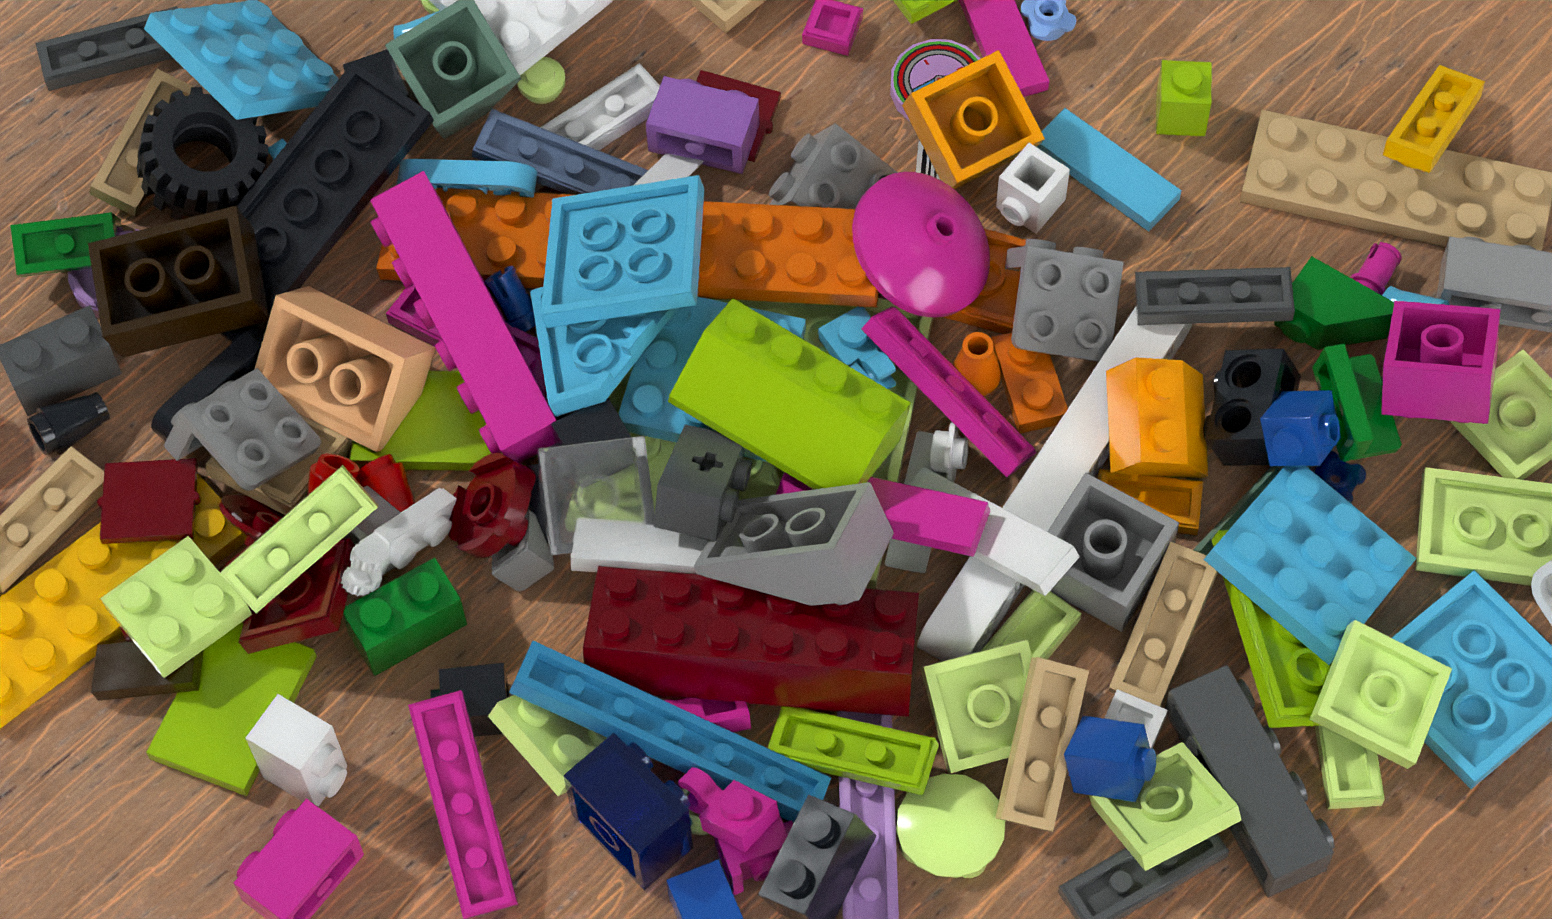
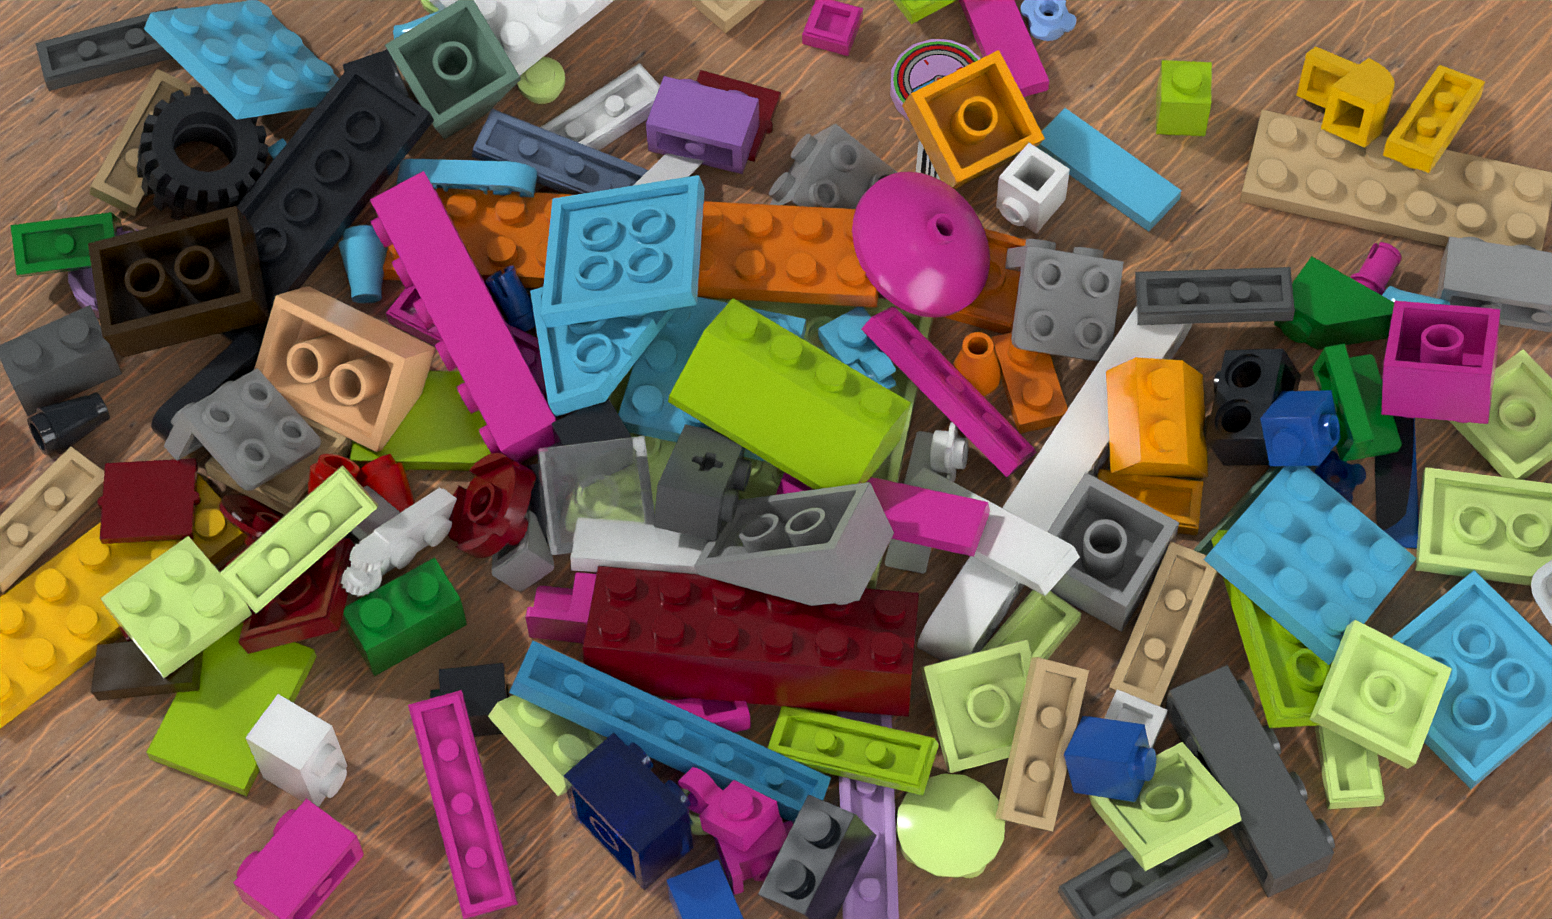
(363, 262): none -> medium azure cone
(562, 612): none -> dark pink panel
(1352, 93): none -> yellow brick
(1398, 487): none -> black sticker

